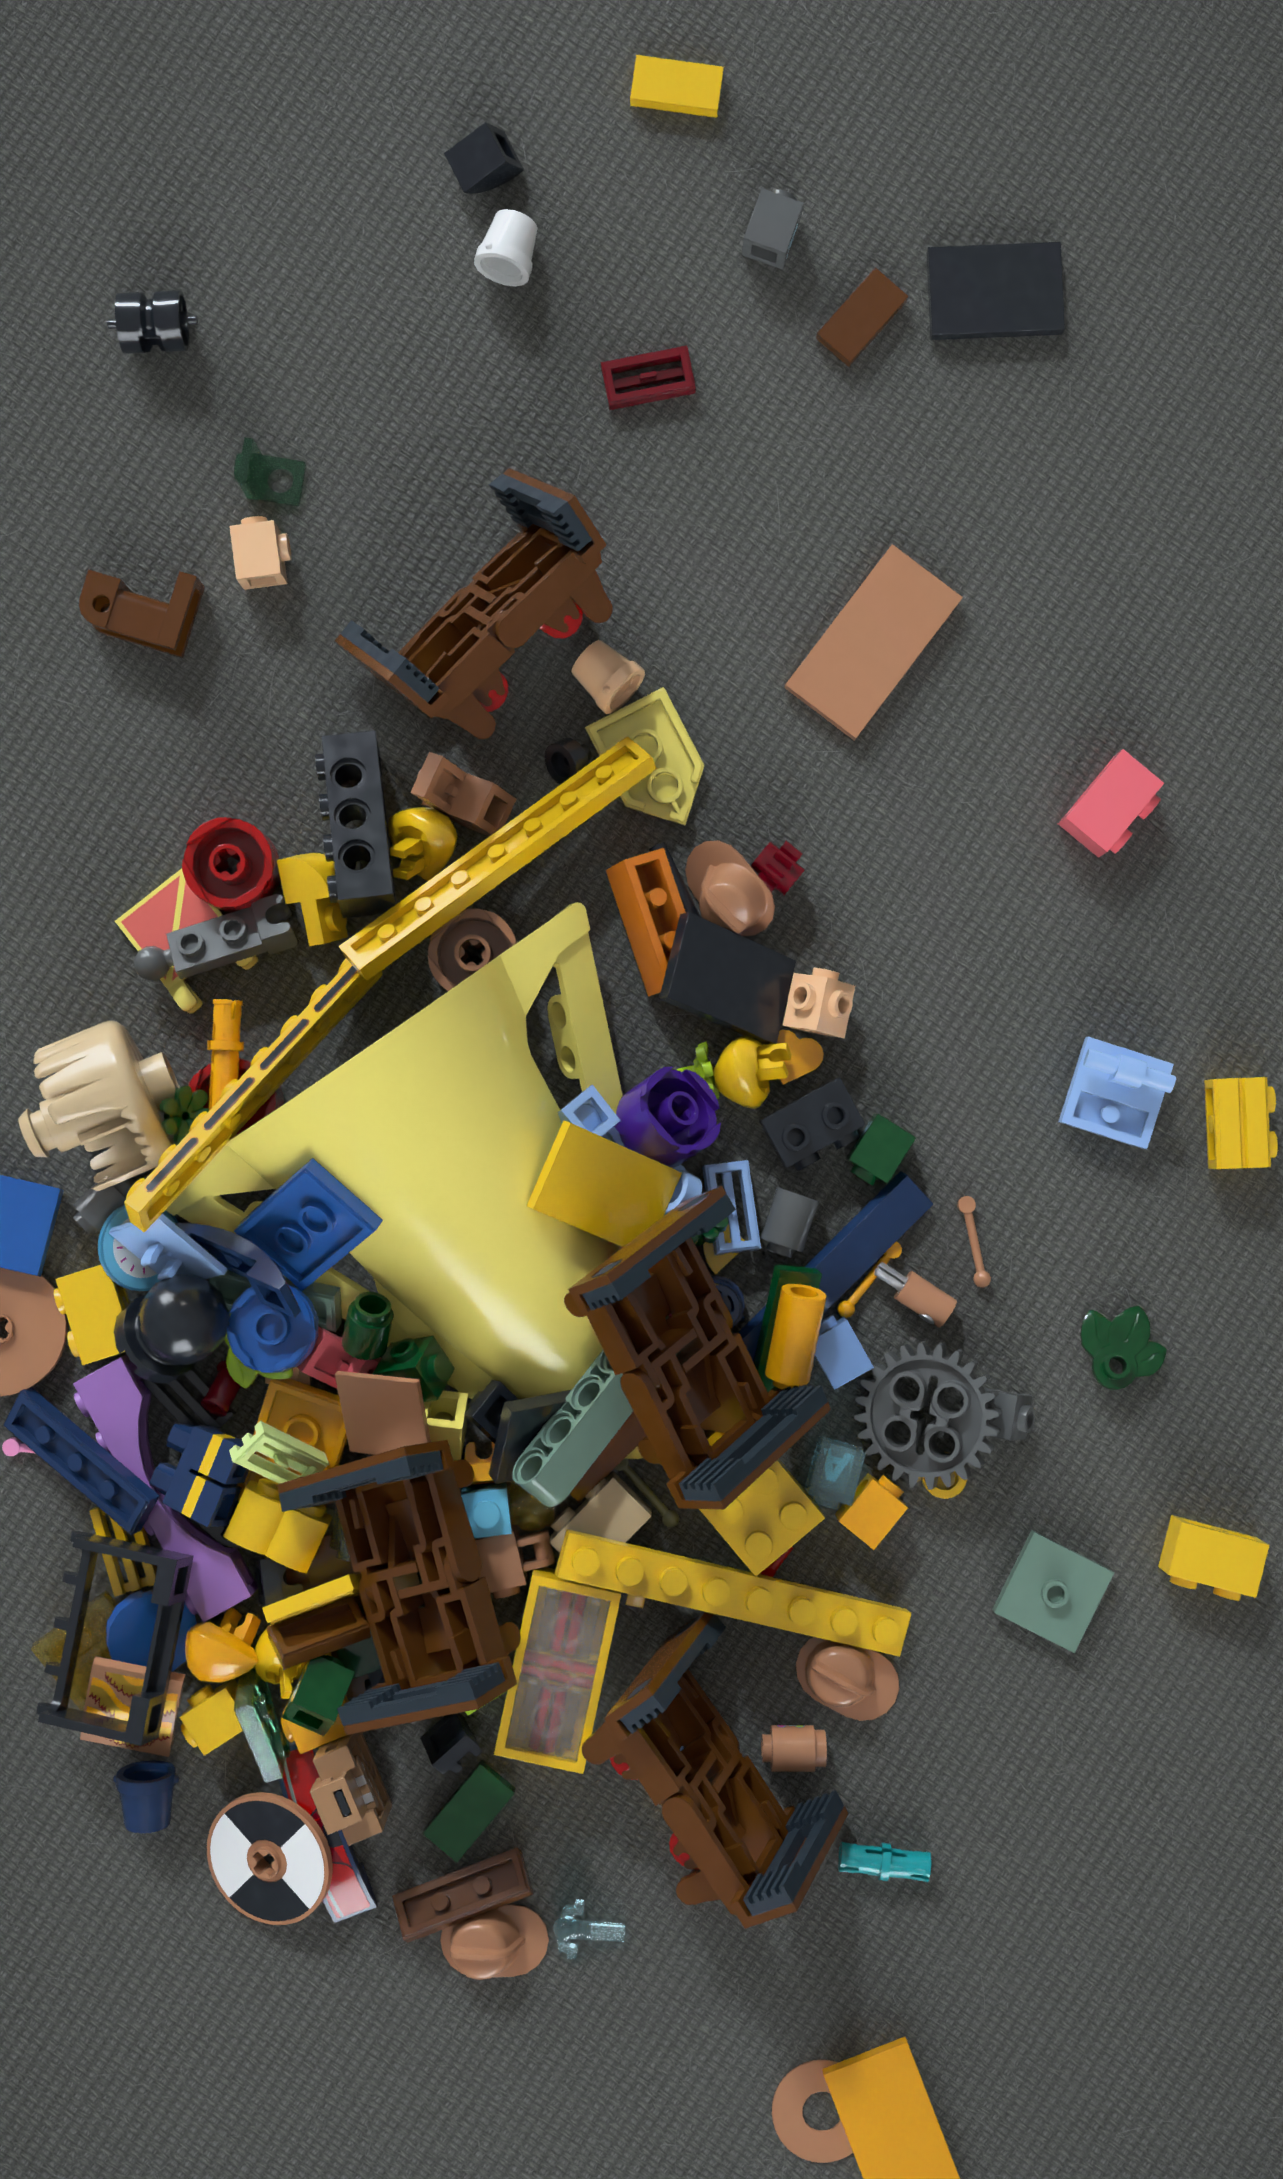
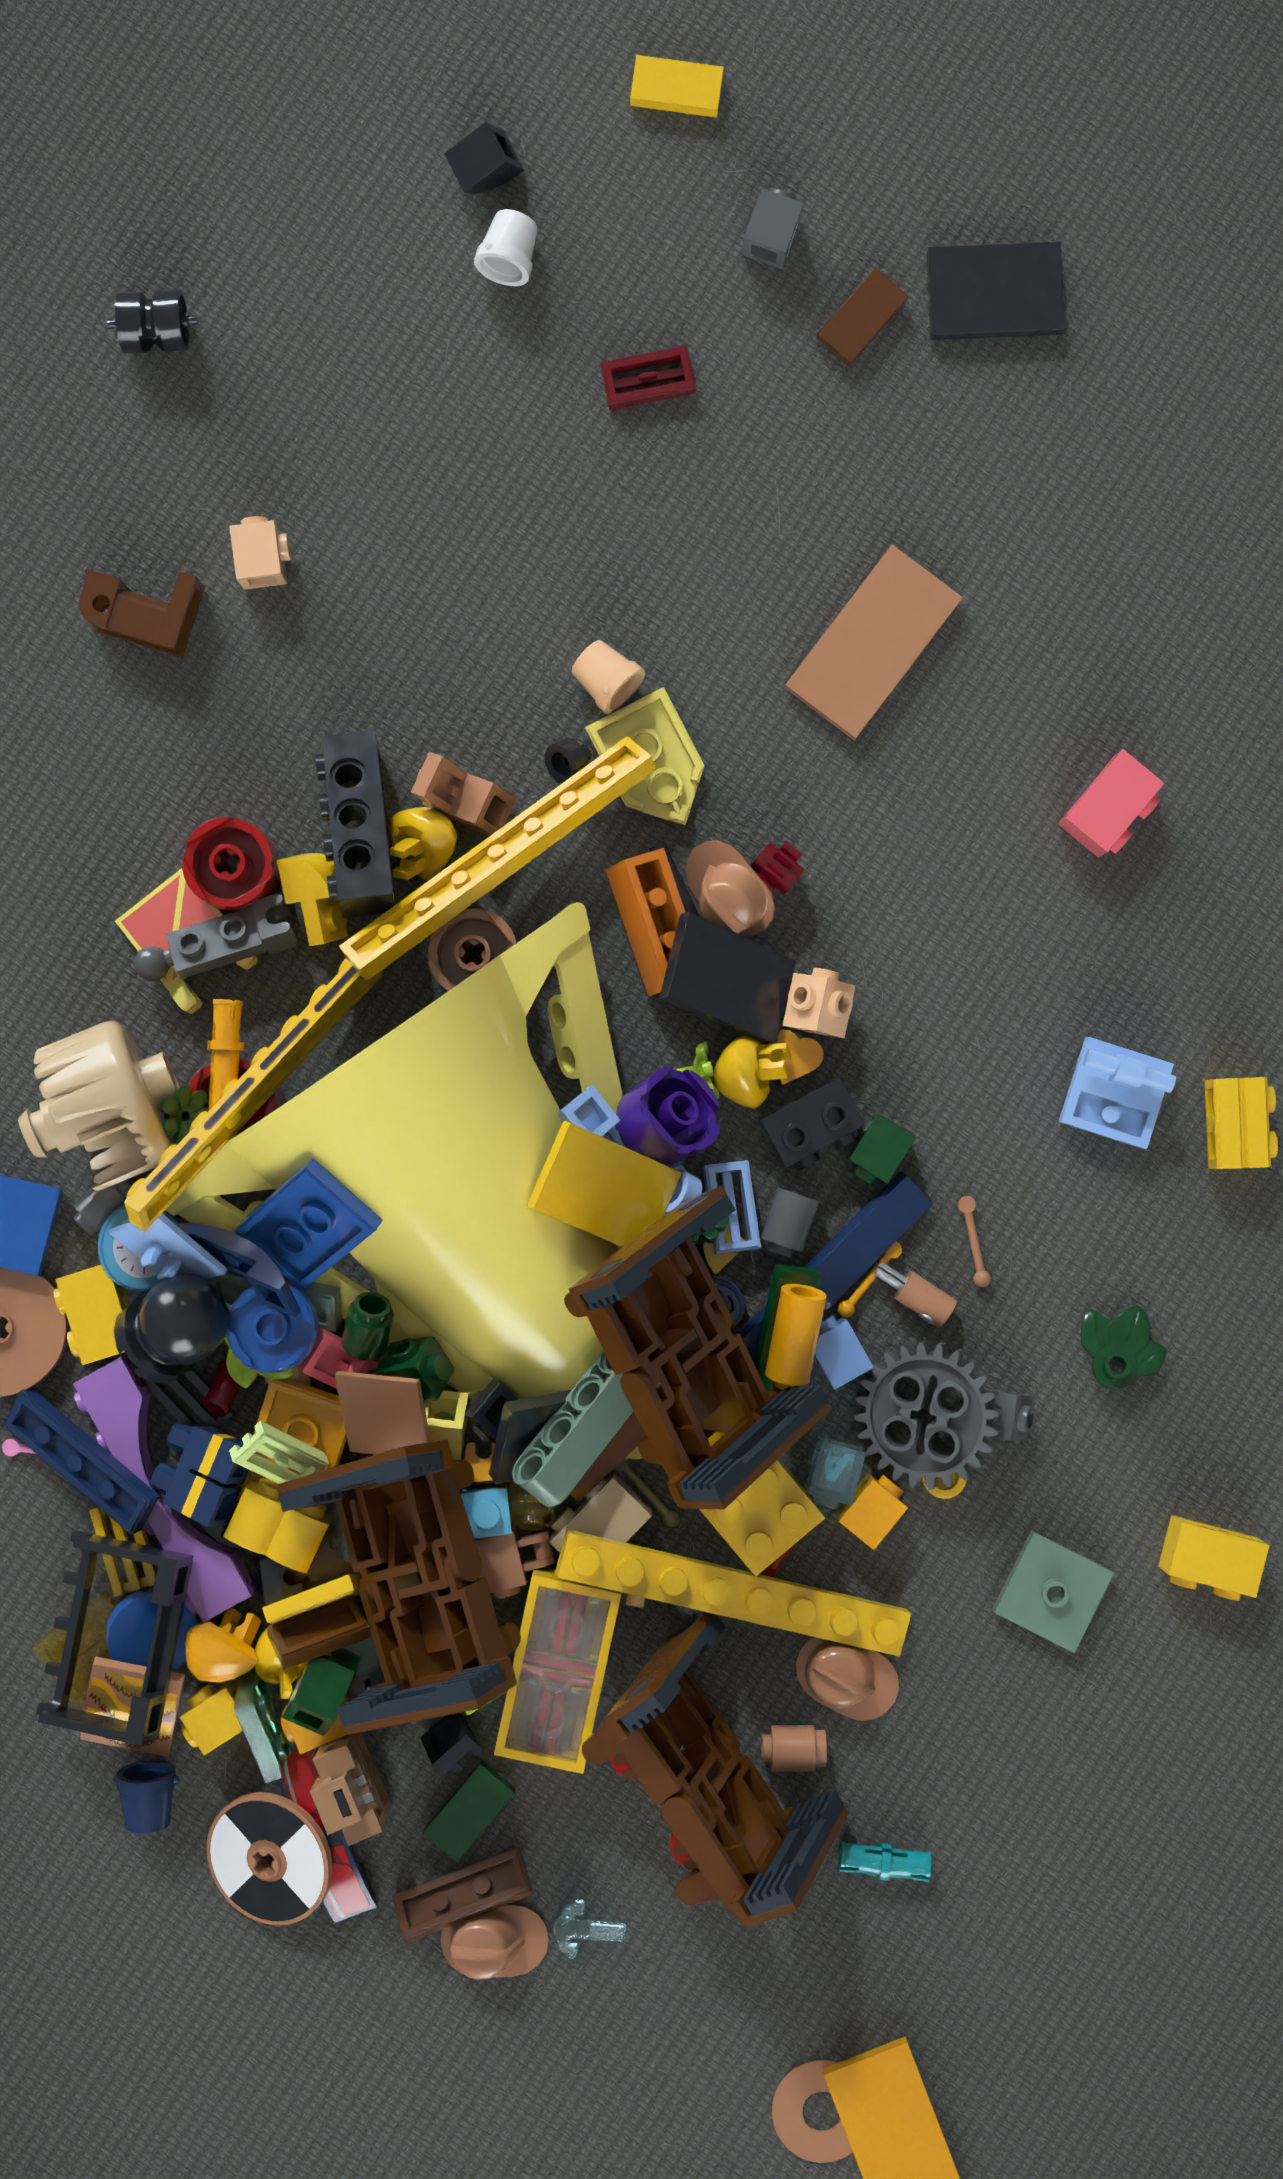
(254, 469): clear green bracket -> none
(529, 585): reddish brown container -> none

